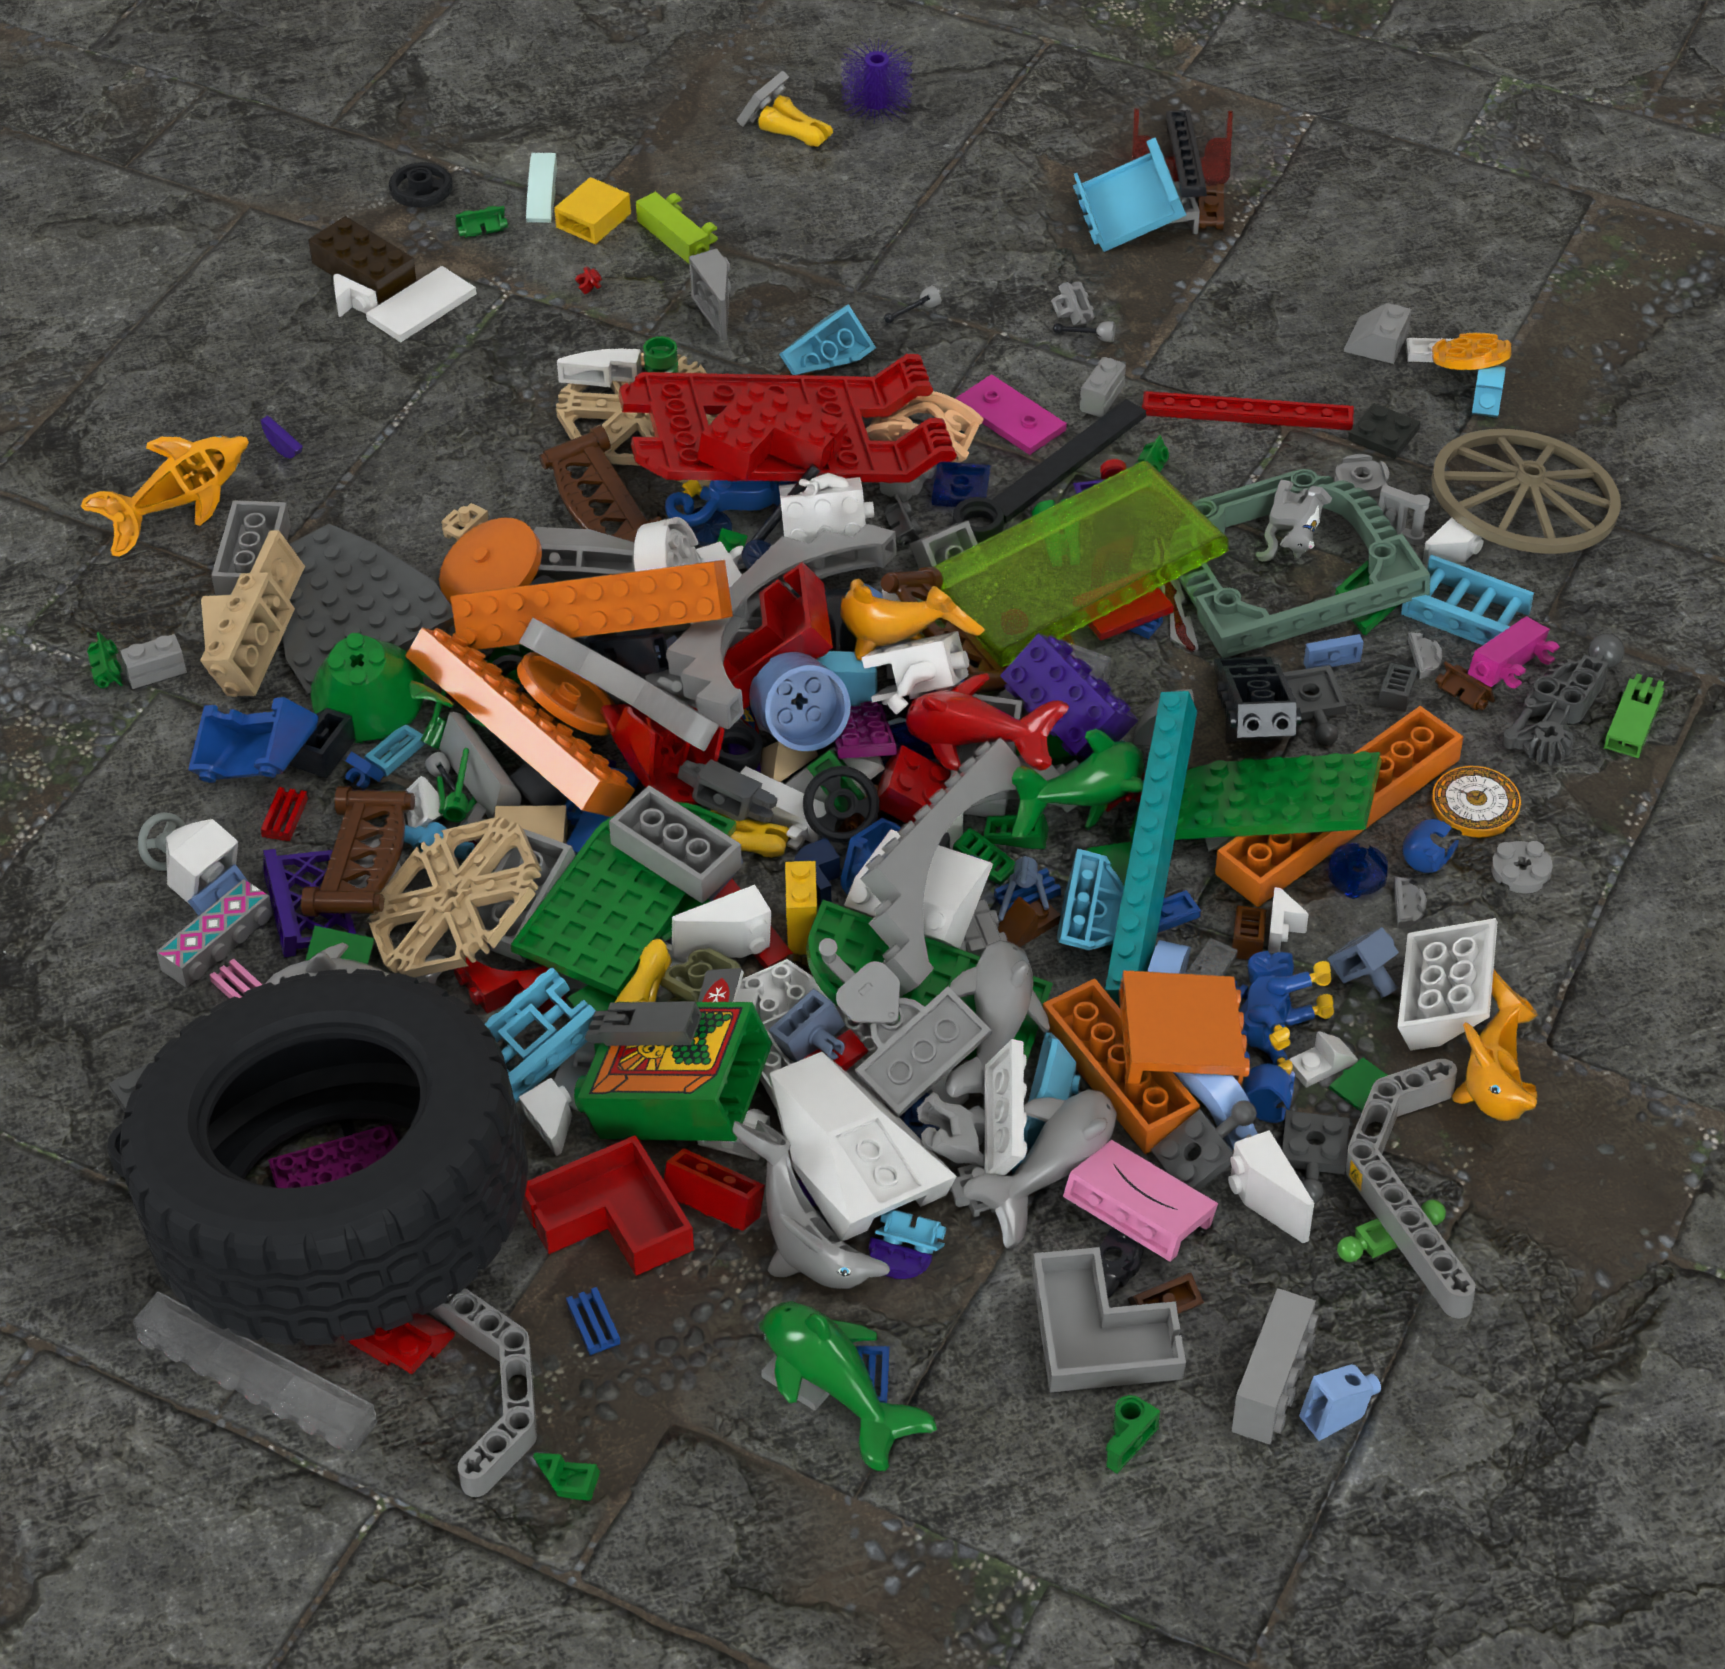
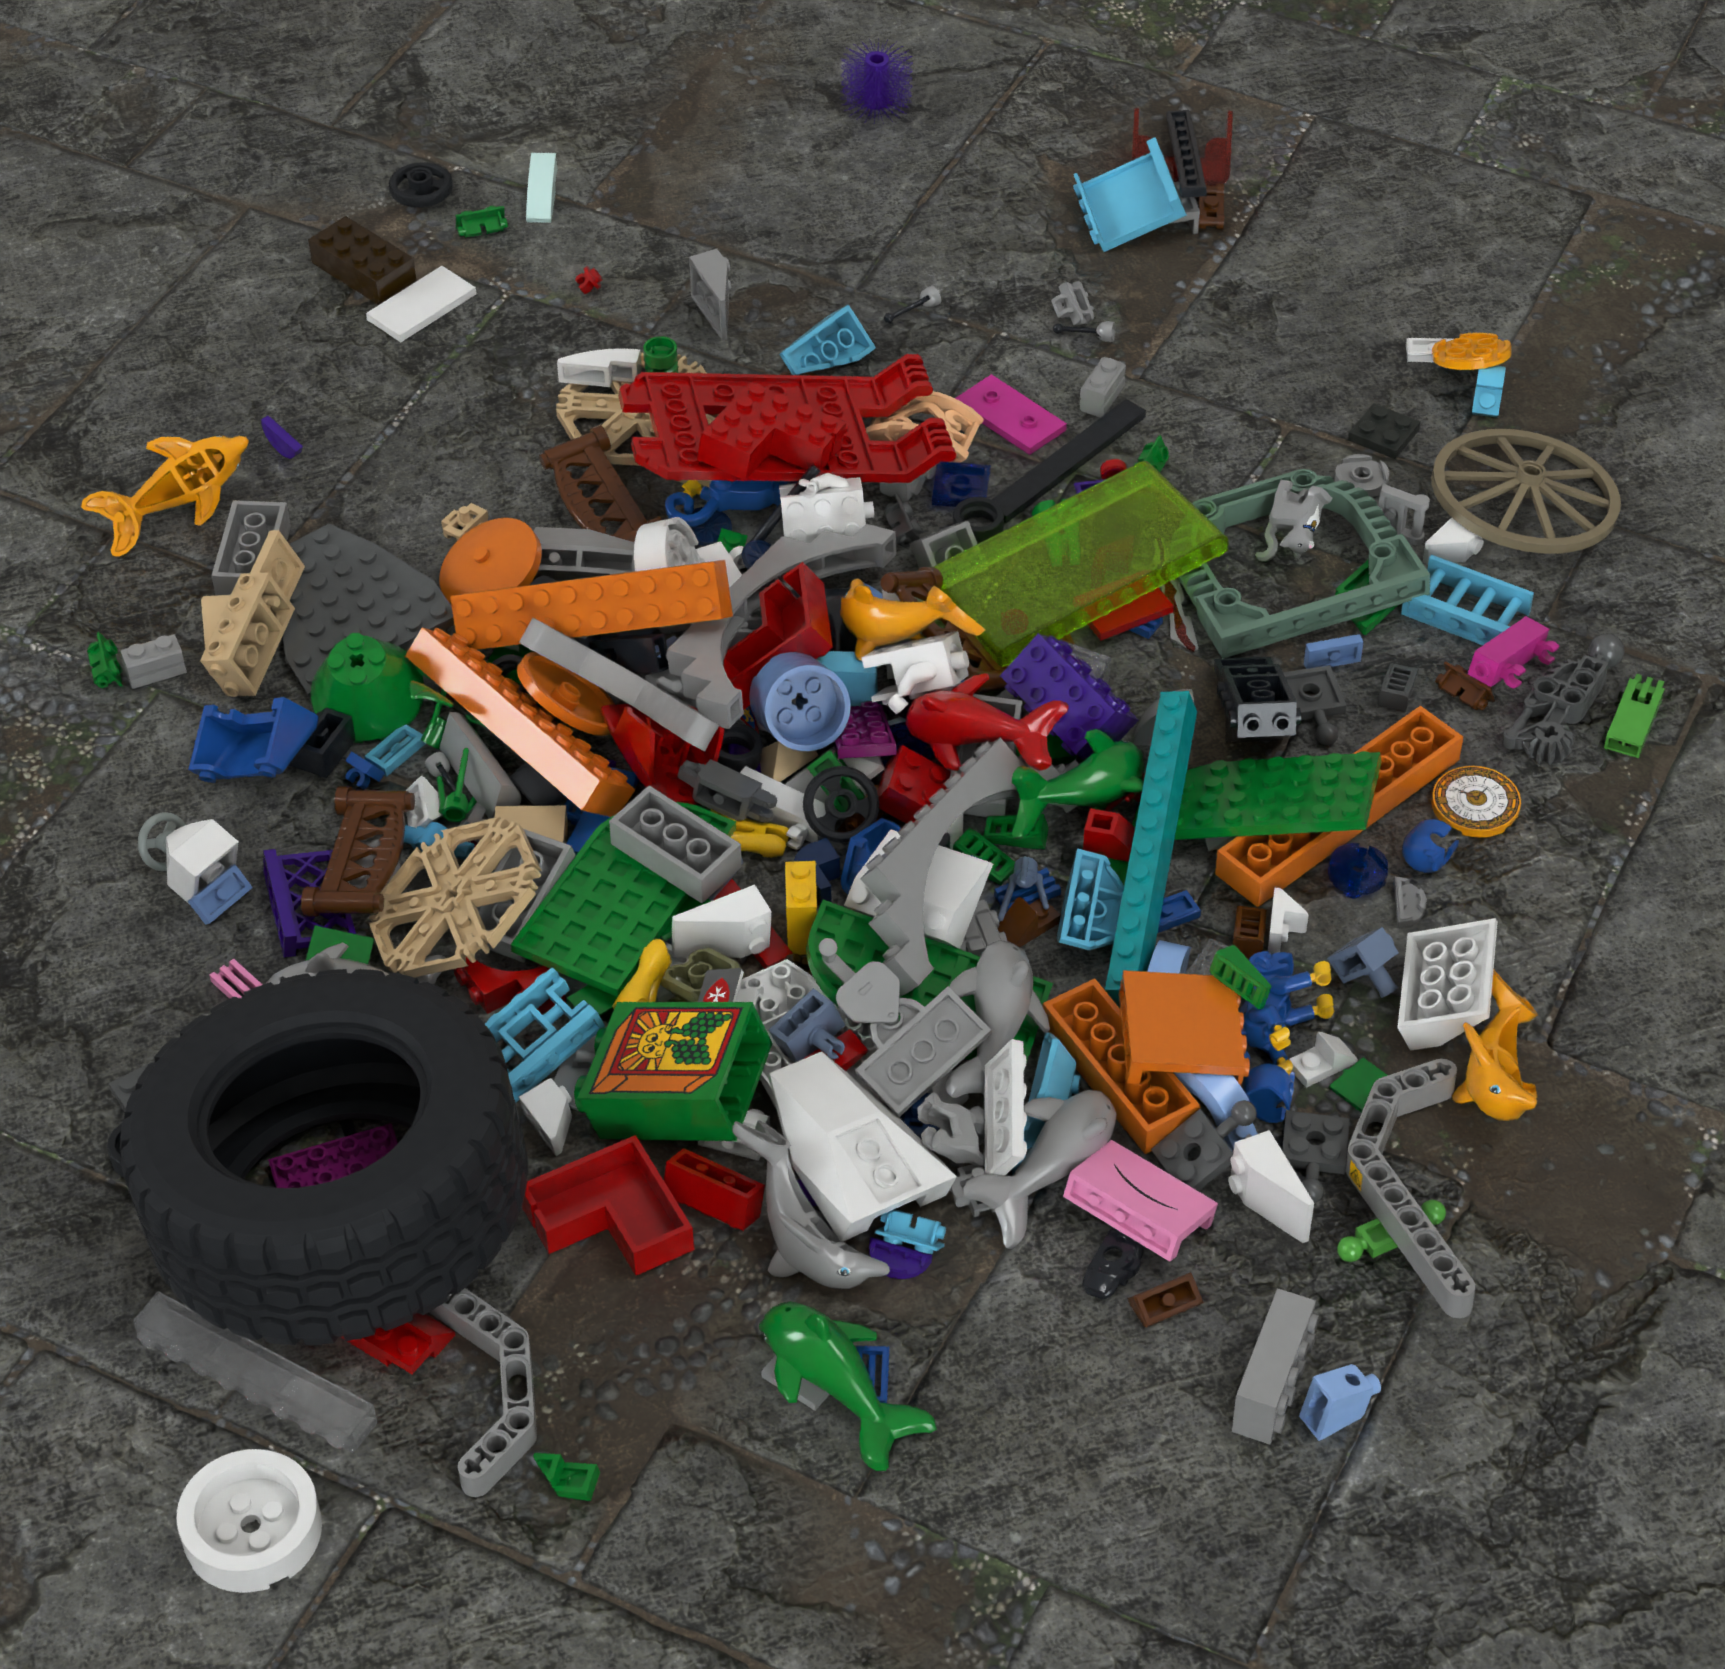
(215, 933): light grey brick -> none
(237, 1492): none -> white brick
(289, 797): red tile -> none
(354, 295): white slope -> none
(585, 1300): blue tile -> none
(592, 210): yellow brick -> none
(645, 1024): dark grey hinge -> none
(672, 227): lime brick -> none
(763, 98): light grey plate -> none
(788, 120): yellow piece -> none
(1095, 1344): light grey piece -> none
(1108, 834): none -> red slope
(1130, 1433): green plate -> none
(1240, 975): none -> green slope
(1248, 410): red tile -> none
(1380, 333): light grey slope -> none
(1426, 654): light grey tile -> none
(1526, 853): light grey plate -> none

